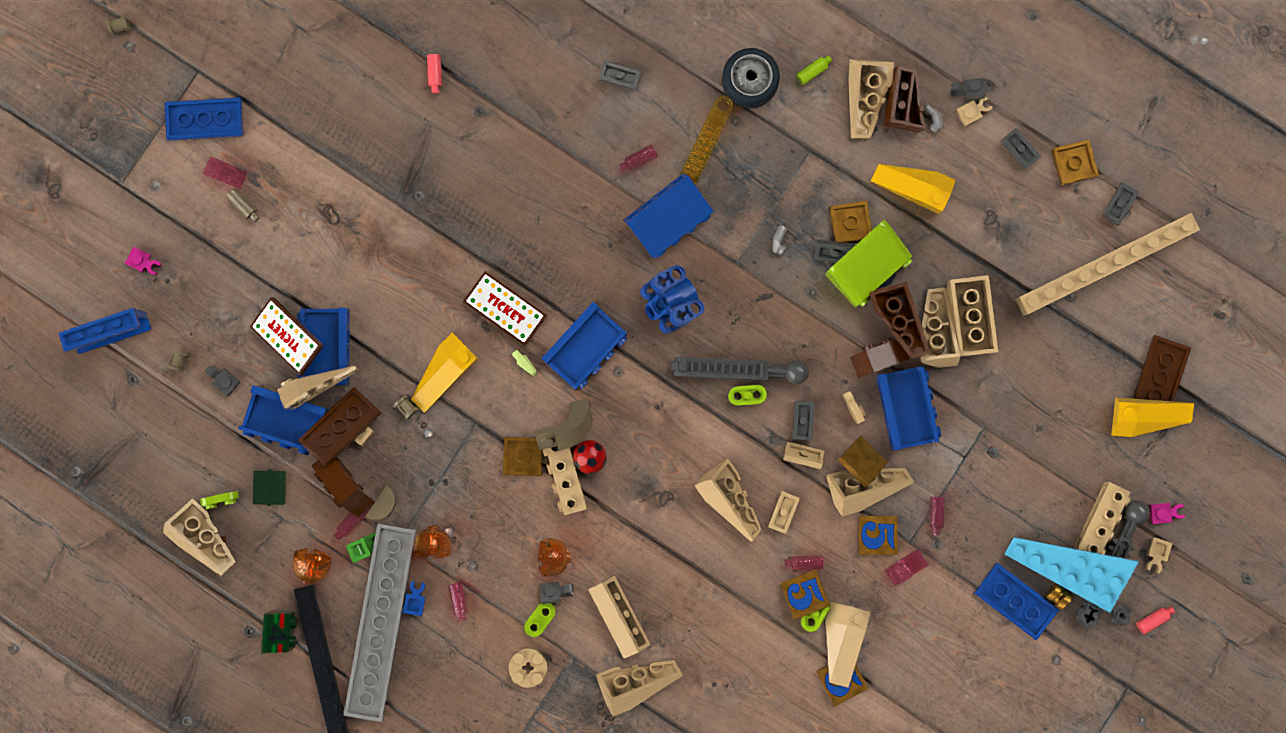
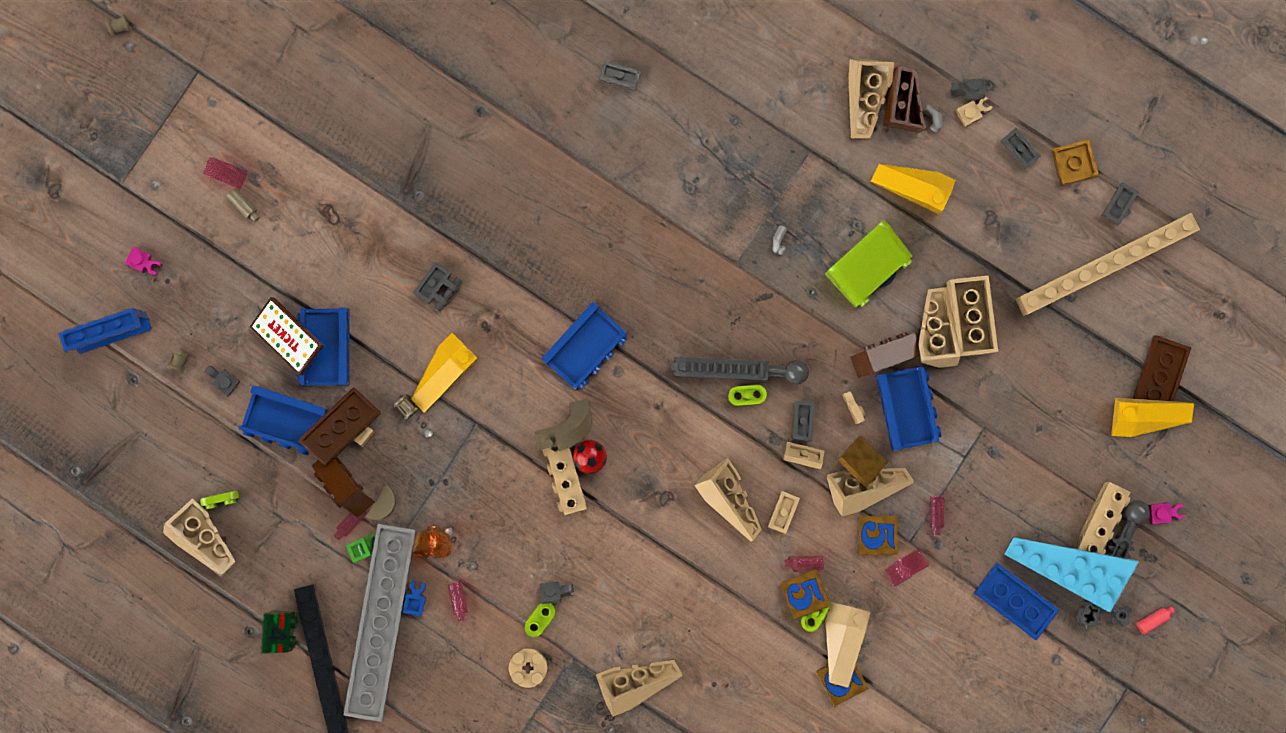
(204, 119): blue tile -> none
(269, 487): clear green piece -> none
(301, 390): tan wedge -> none
(311, 566): clear orange cylinder -> none
(433, 282): none -> dark grey plate
(434, 72): coral cylinder -> none
(505, 308): tile -> none
(521, 457): pearl gold tile -> none
(524, 362): yellowish green bar -> none
(553, 556): clear orange cylinder -> none
(619, 617): tan brick -> none
(639, 158): clear pink cylinder -> none
(669, 216): blue panel -> none
(671, 299): blue piece -> none
(707, 140): clear yellow gear -> none
(746, 92): wheel -> none
(813, 70): lime cylinder -> none
(831, 251): dark grey plate -> none
(850, 221): pearl gold tile -> none
(899, 314): reddish brown wedge -> none
(1058, 596): pearl gold wheel -> none
(1158, 551): tan plate -> none

